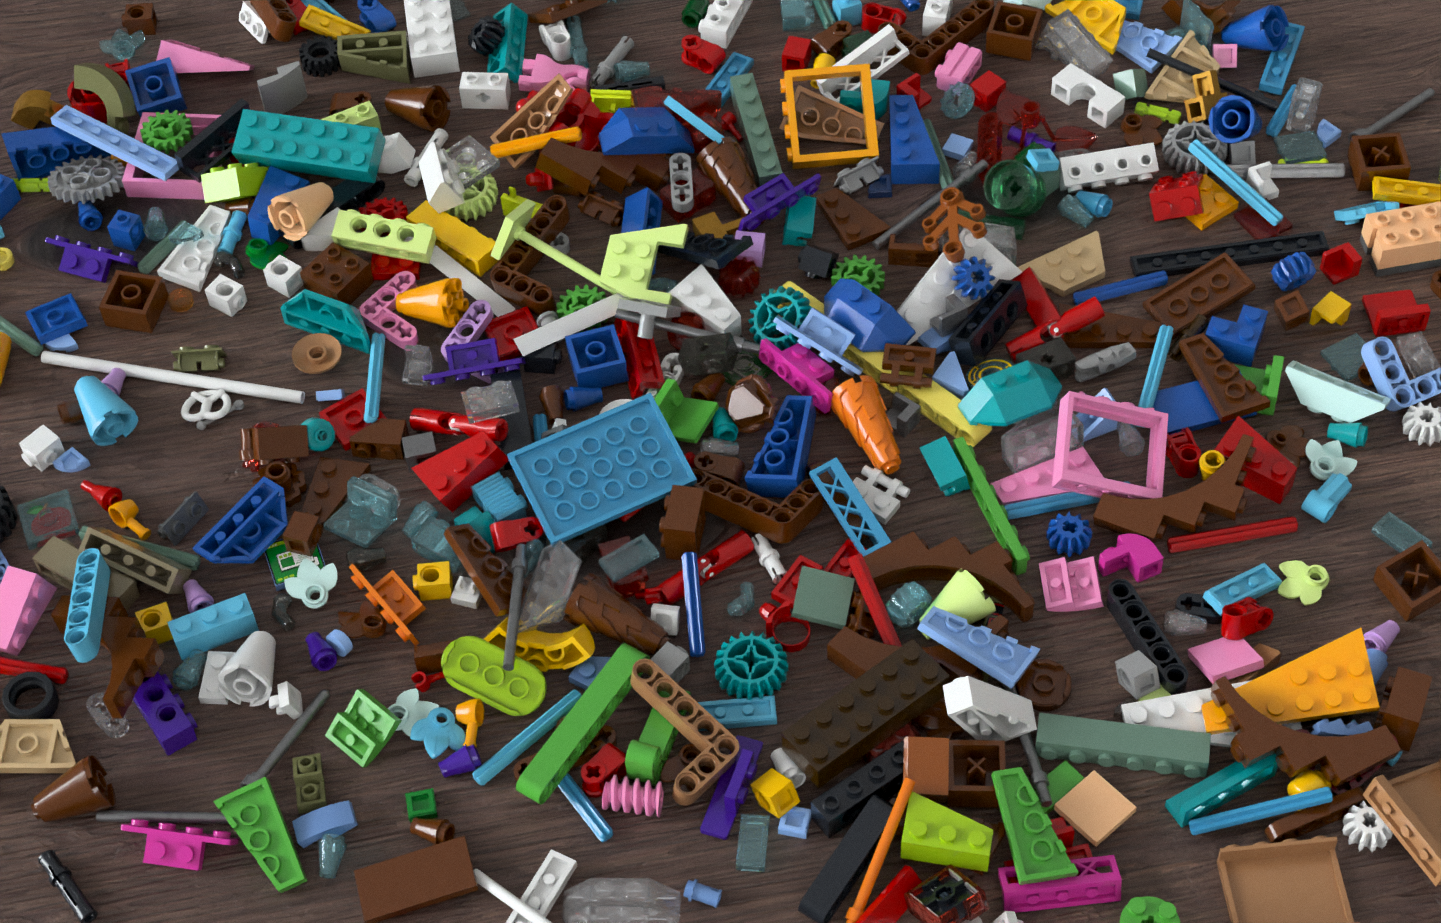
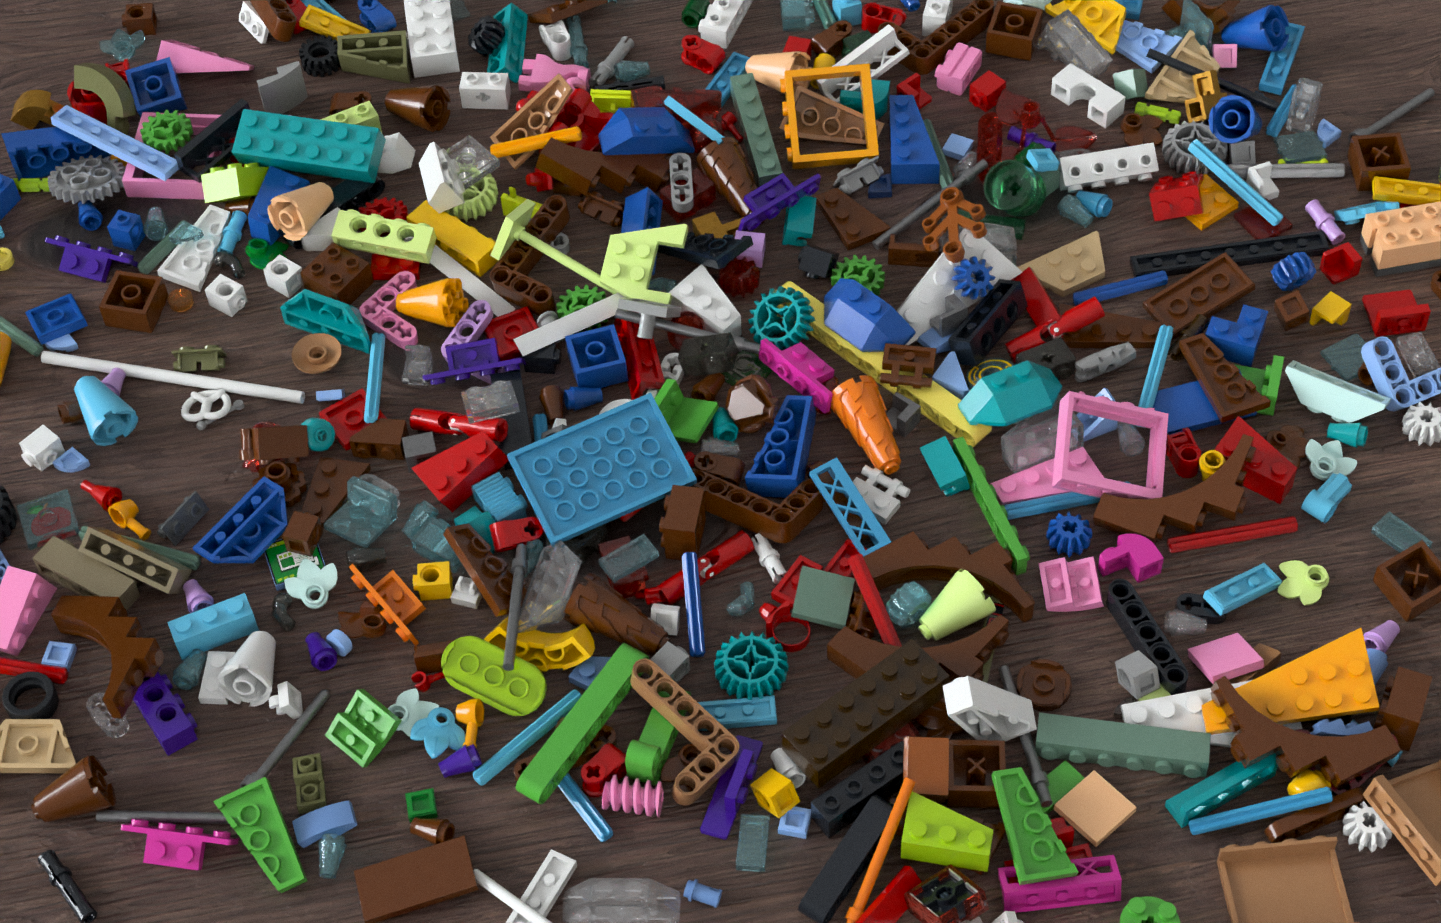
(59, 654): none -> light blue tile
(87, 605): medium azure beam -> none
(158, 616): yellow brick -> none
(414, 174): white pin -> none
(770, 68): none -> light nougat cone
(824, 335): light blue bracket -> none
(965, 100): clear light blue gear -> none
(990, 653): light blue wing -> none
(1244, 619): red piece -> none
(1325, 222): none -> lavender pin

